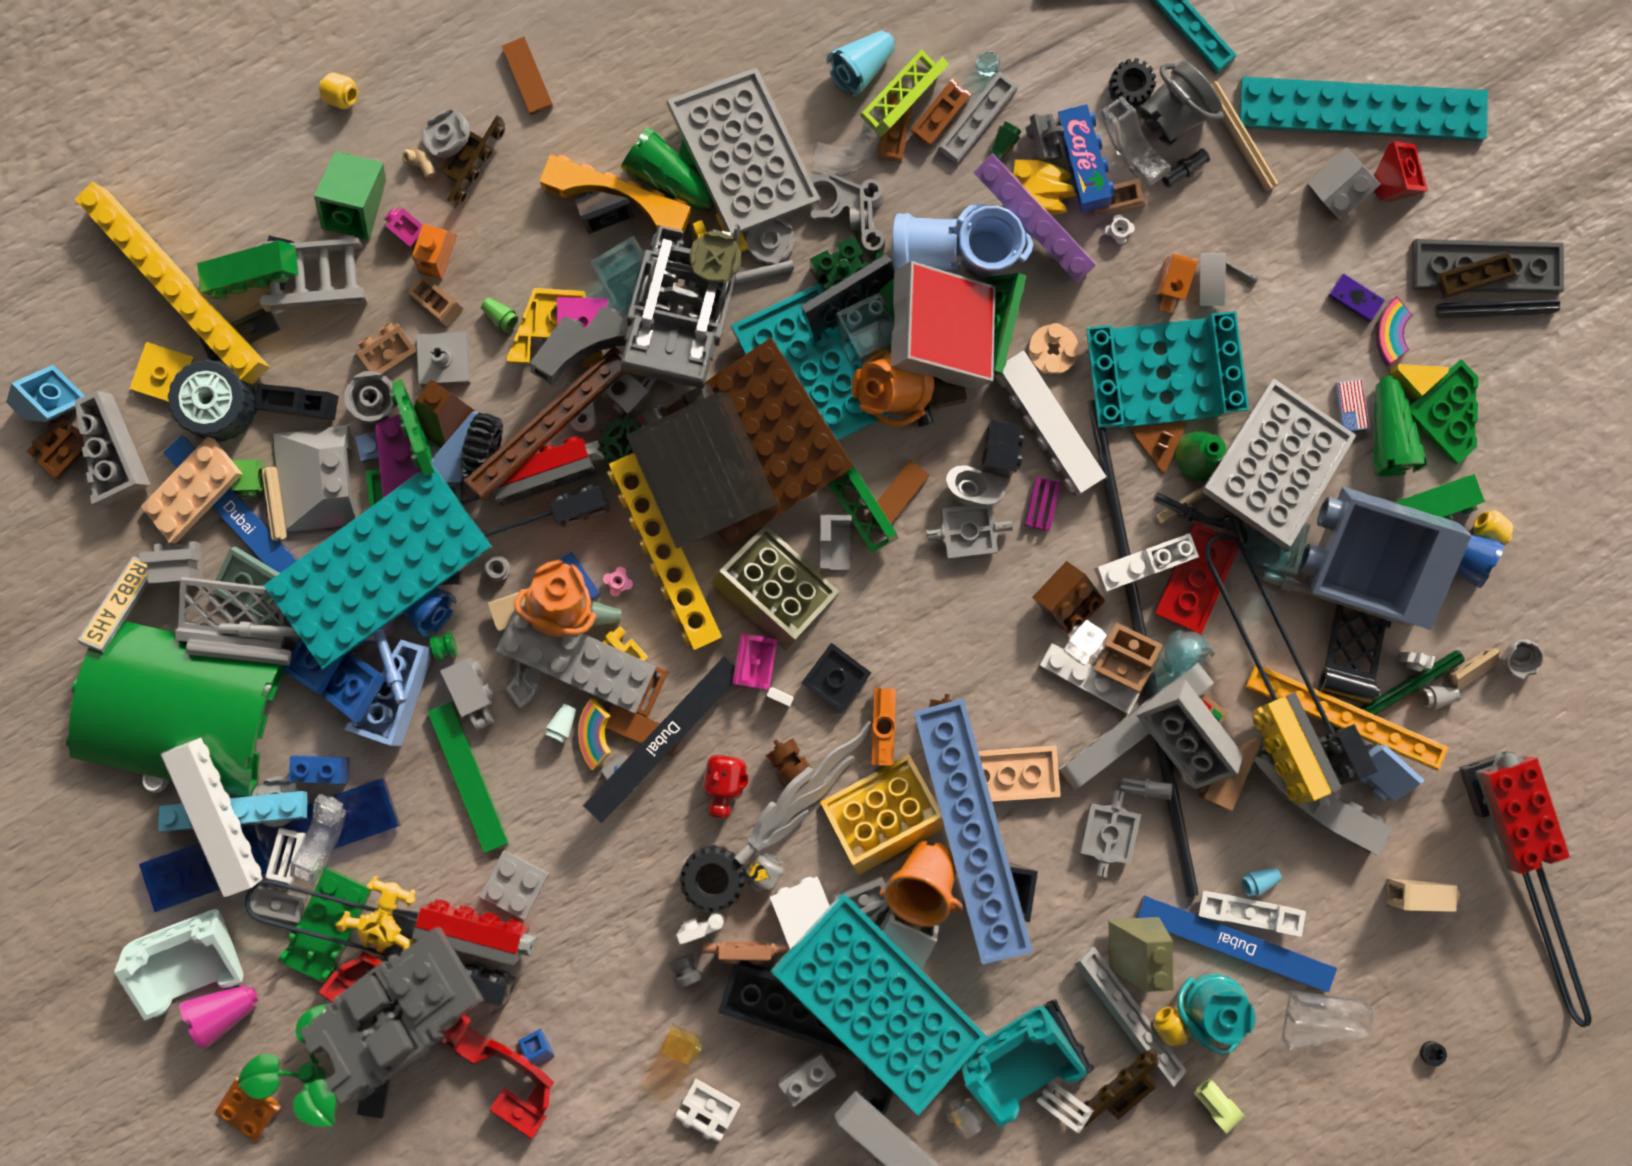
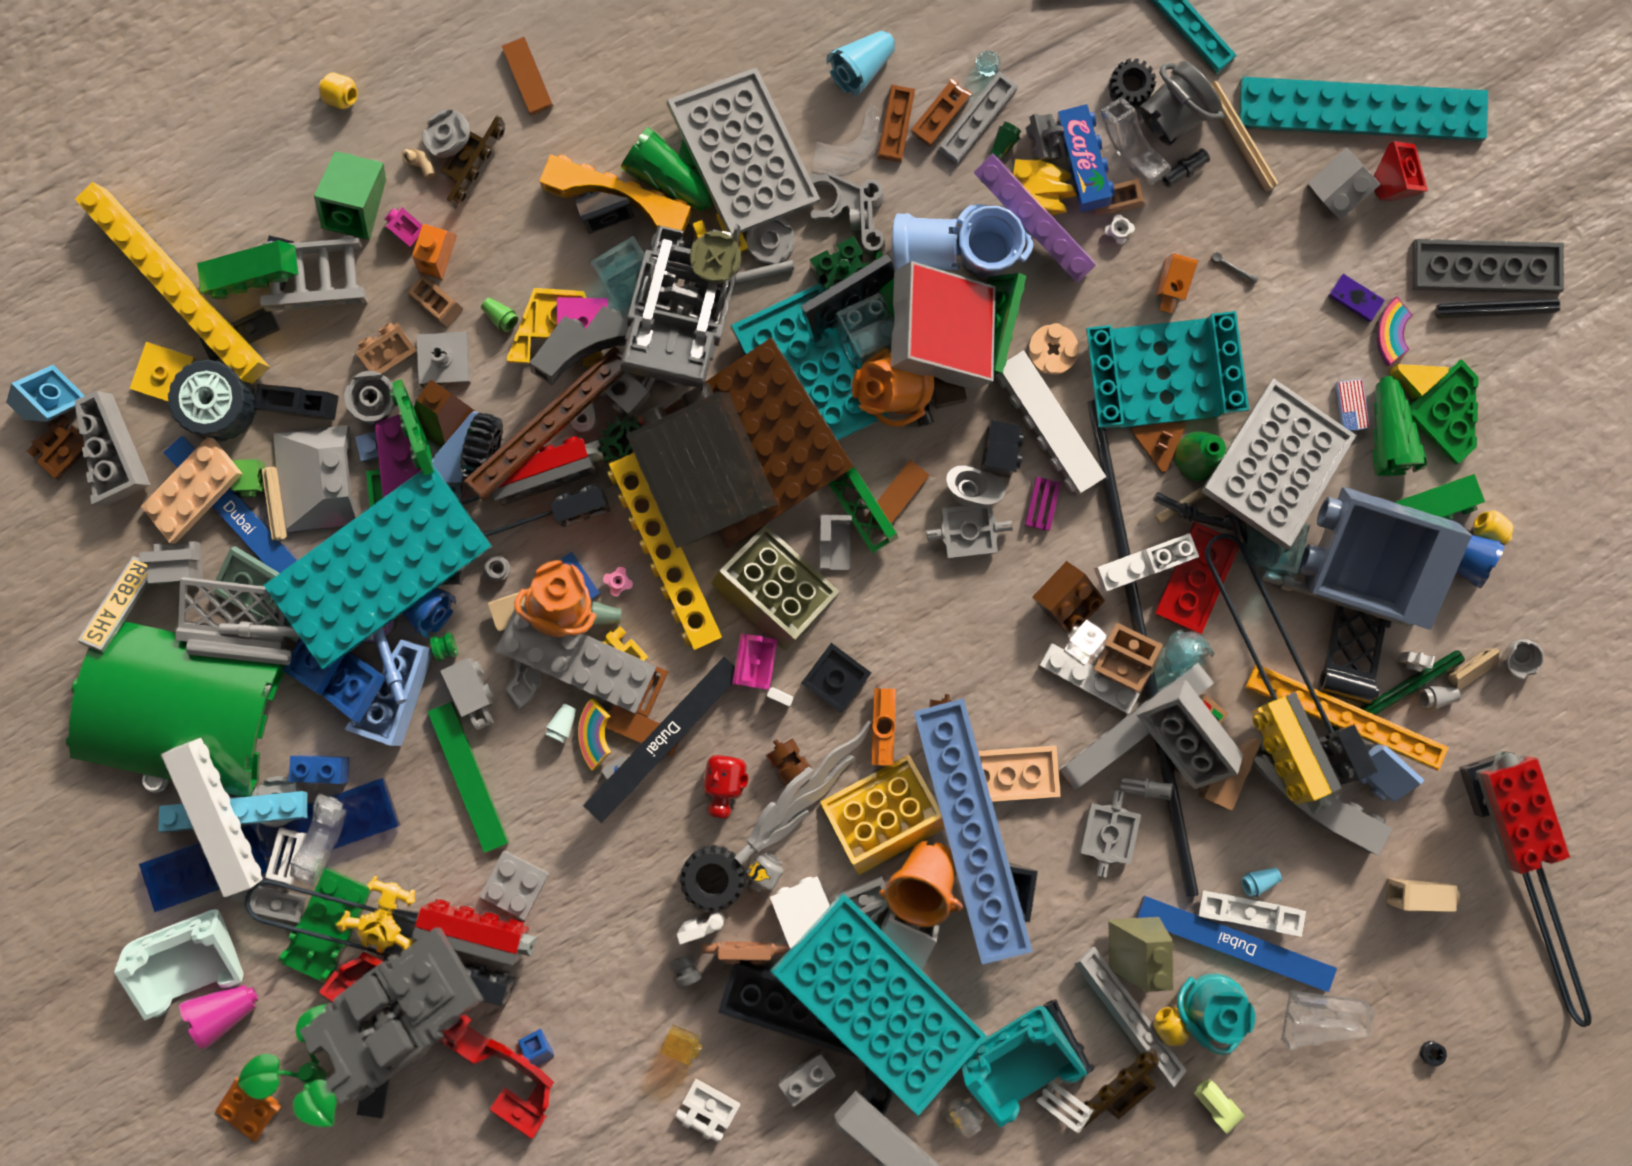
(911, 96): lime fence -> none
(1212, 279): light grey slope -> none
(1475, 275): dark brown tile -> none

